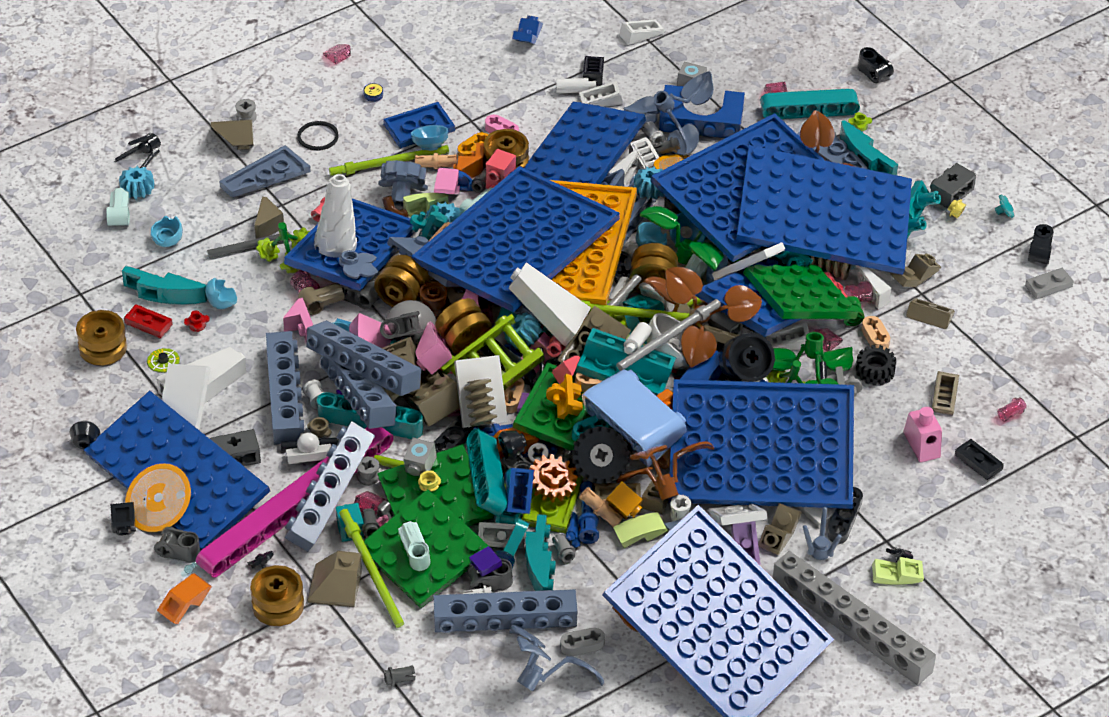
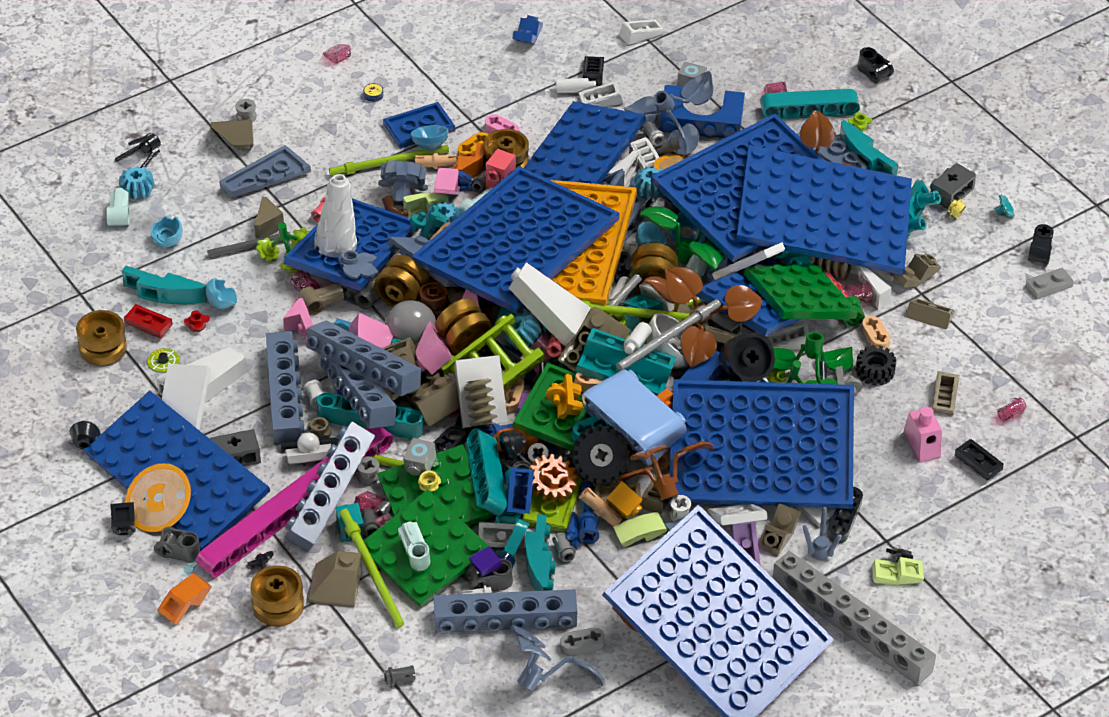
(318, 147): black piece -> none
(403, 325): dark grey piece -> none
(566, 367): coral slope -> none
(830, 340): clear pink slope -> none

